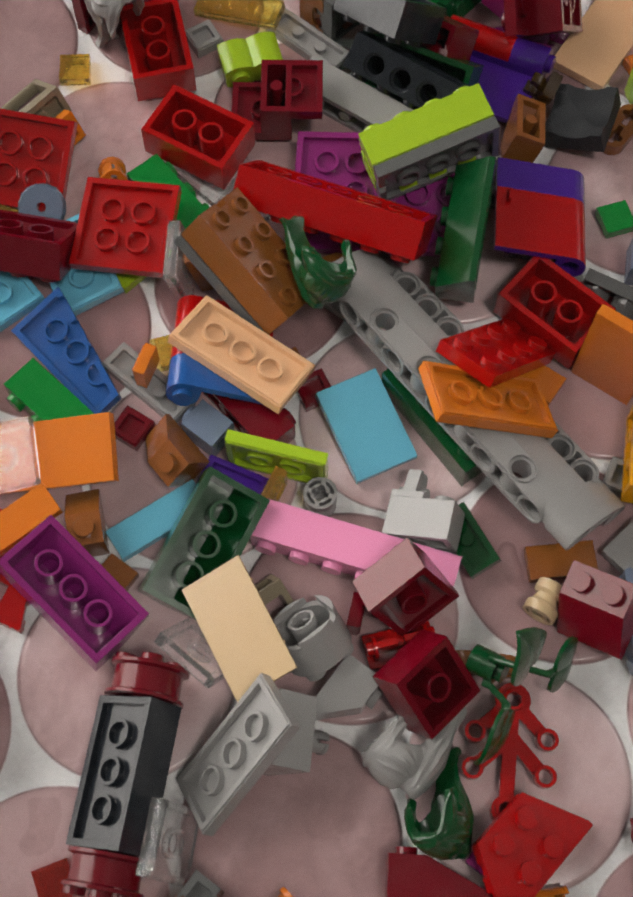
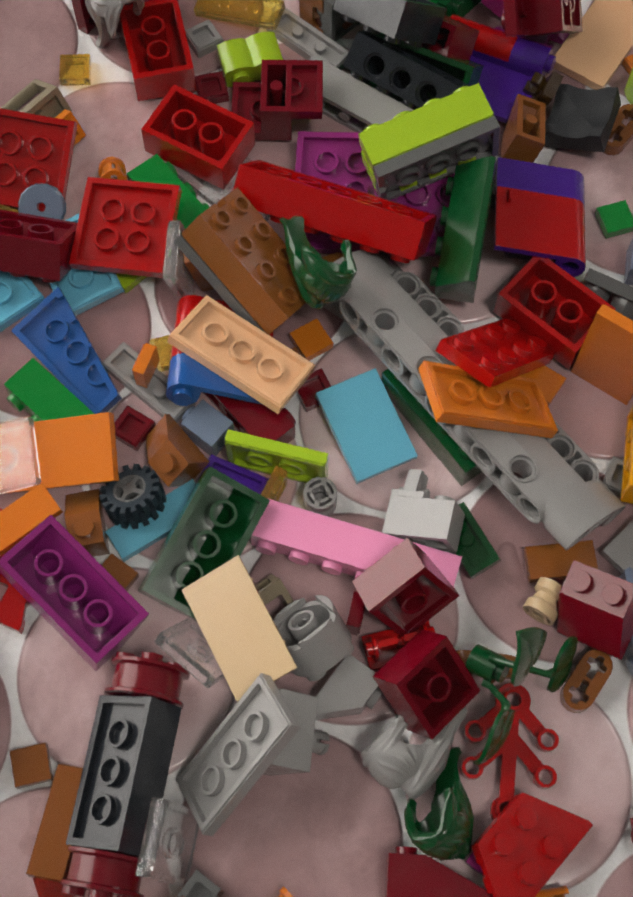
(31, 765): none -> dark orange tile
(50, 853): none -> dark orange tile
(133, 497): none -> black wheel
(212, 87): none -> dark red tile
(311, 340): none -> orange tile
(593, 685): none -> dark orange beam

